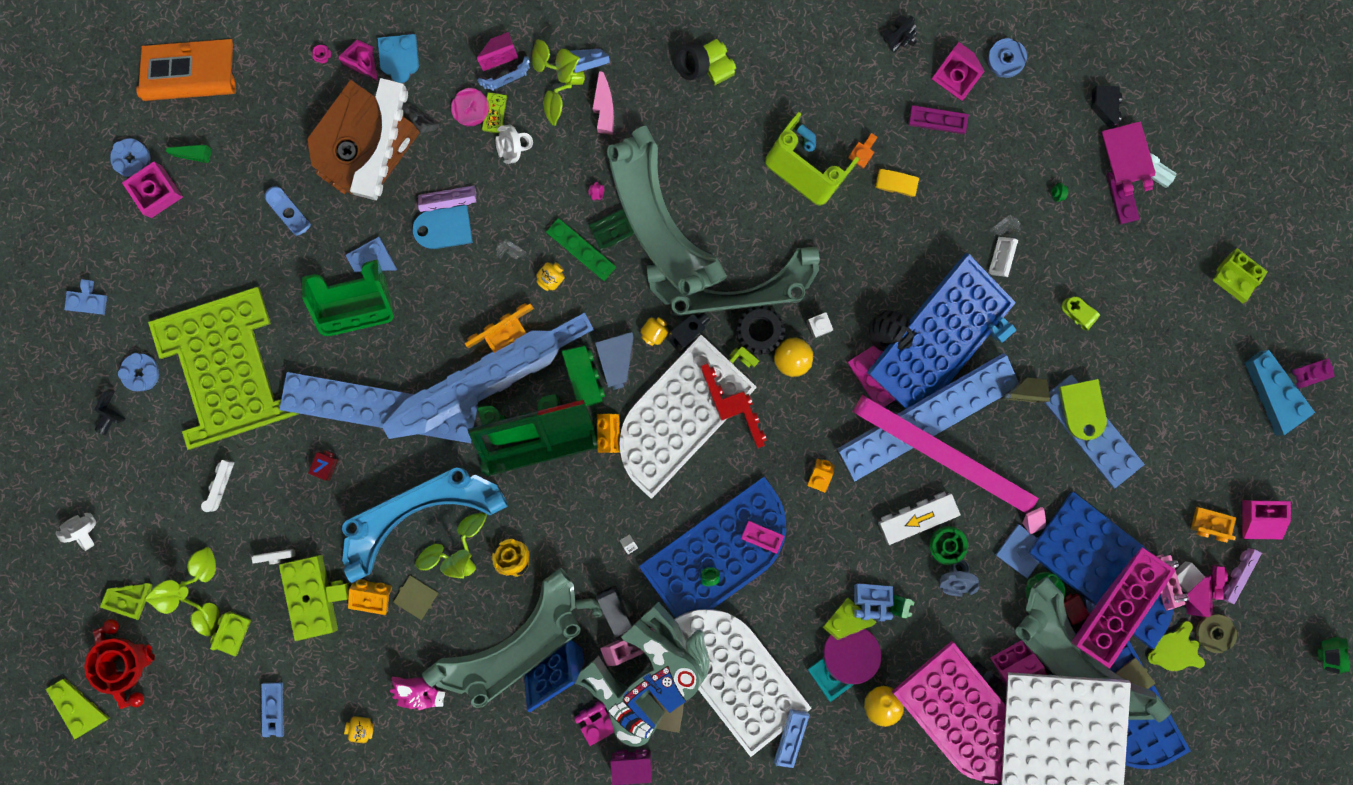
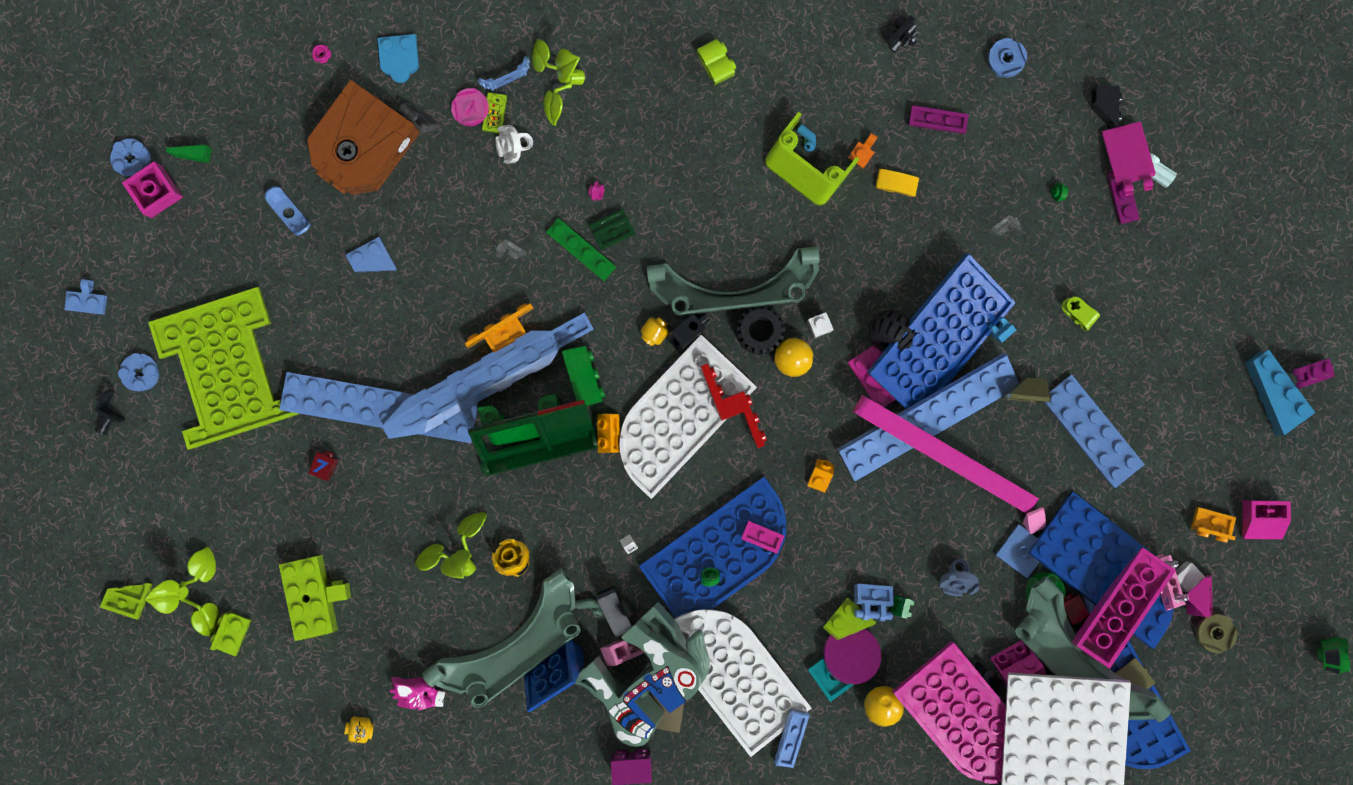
(75, 709): lime wing -> none
(77, 529): white tile -> none
(101, 669): red piece -> none
(186, 70): orange door -> none
(218, 486): white plate -> none
(272, 709): medium blue plate -> none
(273, 557): white plate -> none
(348, 304): green windscreen -> none
(360, 59): dark pink slope -> none
(369, 178): white arch -> none
(369, 596): light orange bracket -> none
(377, 523): dark azure panel -> none
(415, 597): olive piece -> none
(445, 227): dark azure tile -> none
(447, 198): lavender plate -> none
(497, 52): dark pink slope -> none
(550, 276): yellow head -> none
(590, 59): medium blue wing -> none
(596, 729): dark pink plate -> none
(604, 106): bright pink slope -> none
(615, 359): sand blue slope -> none
(640, 194): sand green panel -> none
(701, 58): black tyre -> none
(747, 358): lime bracket -> none
(919, 518): white brick -> none
(948, 545): green cone -> none
(959, 71): dark pink slope -> none
(1003, 256): white plate -> none
(1083, 407): lime tile -> none
(1176, 650): lime tile -> none
(1219, 577): dark pink plate -> none
(1239, 275): lime brick -> none
(1240, 575): lavender plate -> none

